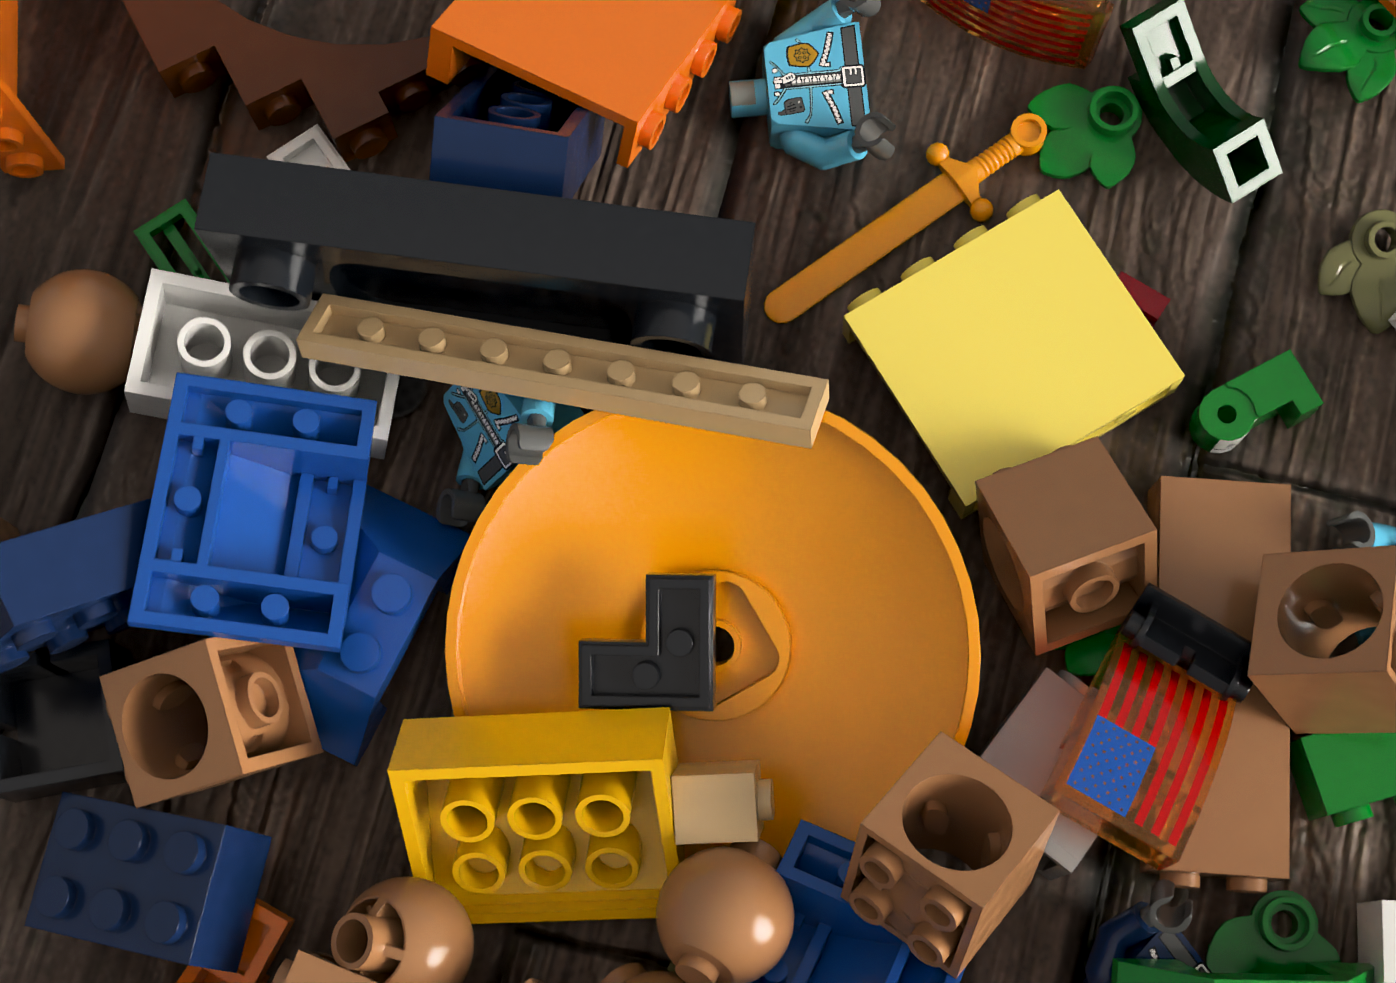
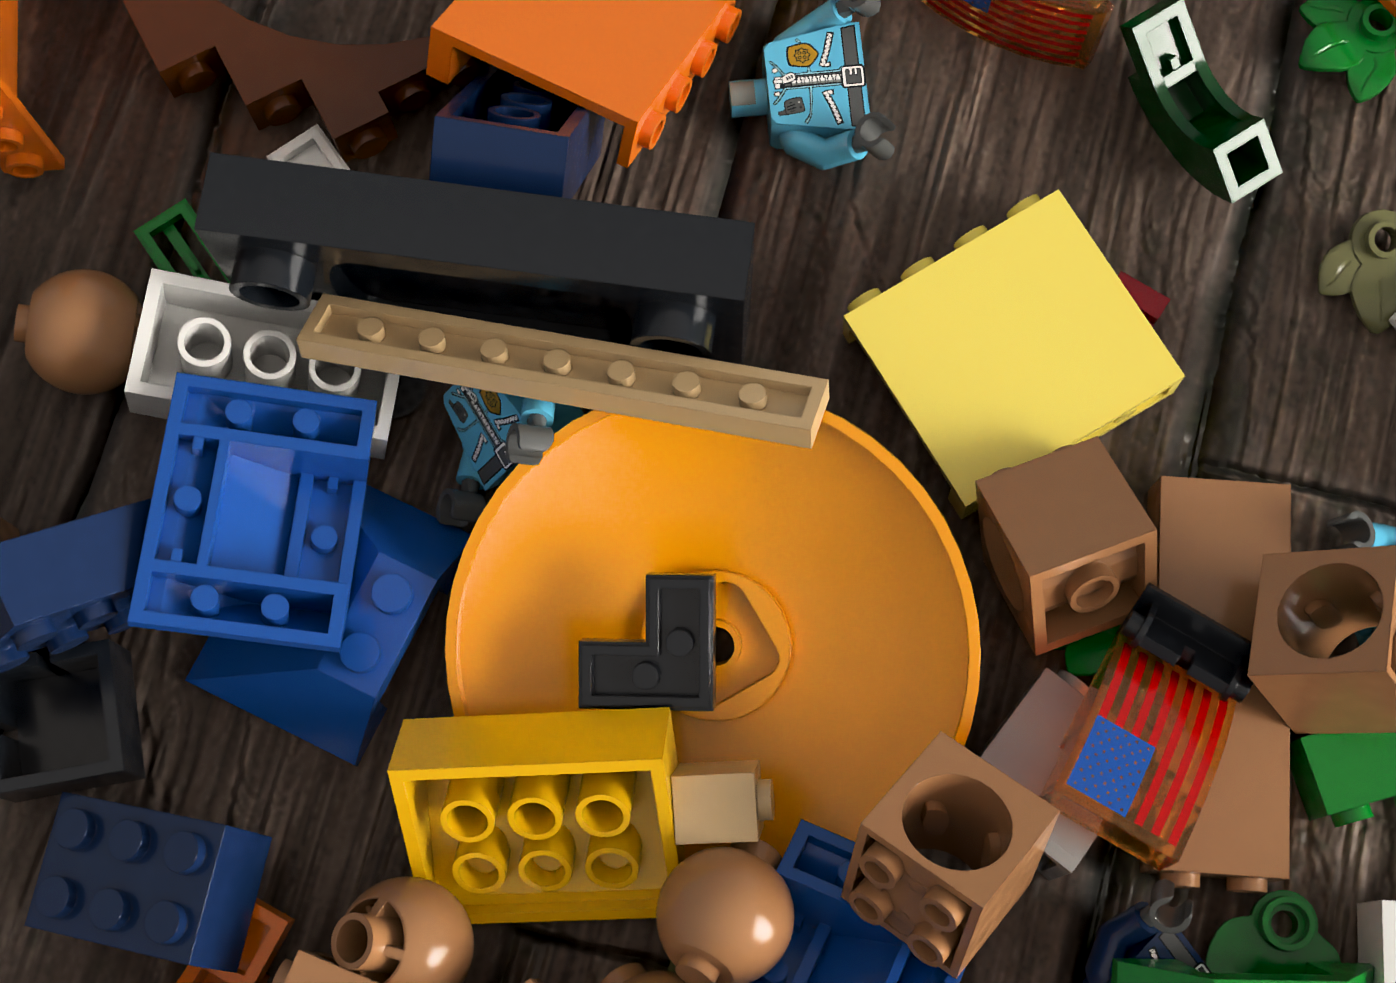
(208, 716): medium nougat brick -> none
(907, 218): light orange sword -> none
(1079, 136): green plate -> none
(1250, 400): green leg -> none

